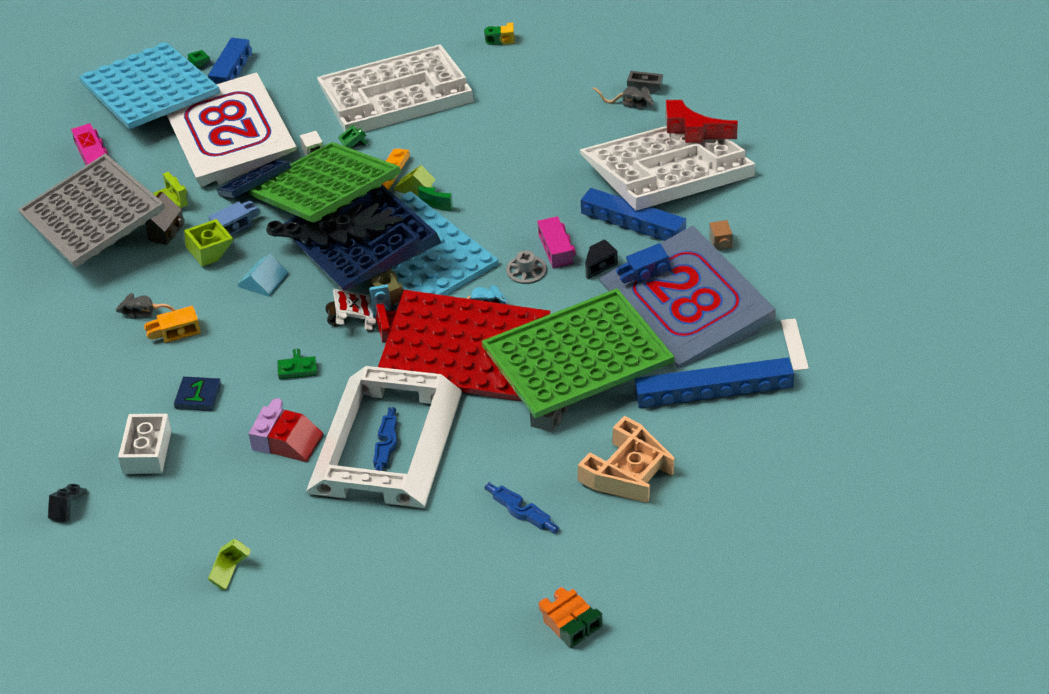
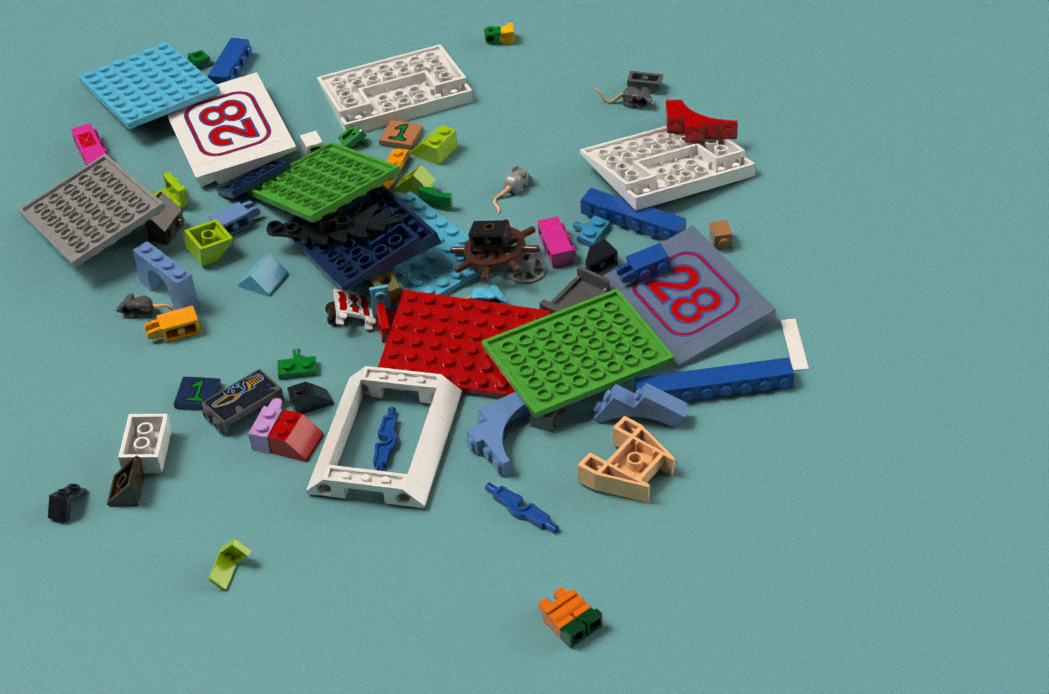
(127, 485): none -> dark brown slope
(157, 268): none -> medium blue arch
(240, 400): none -> panel
(308, 397): none -> black slope
(401, 134): none -> nougat tile
(436, 145): none -> lime slope
(492, 241): none -> reddish brown brick
(494, 426): none -> medium blue arch
(514, 183): none -> light grey animal
(581, 288): none -> dark grey panel
(591, 231): none -> dark azure plate
(646, 403): none -> medium blue arch

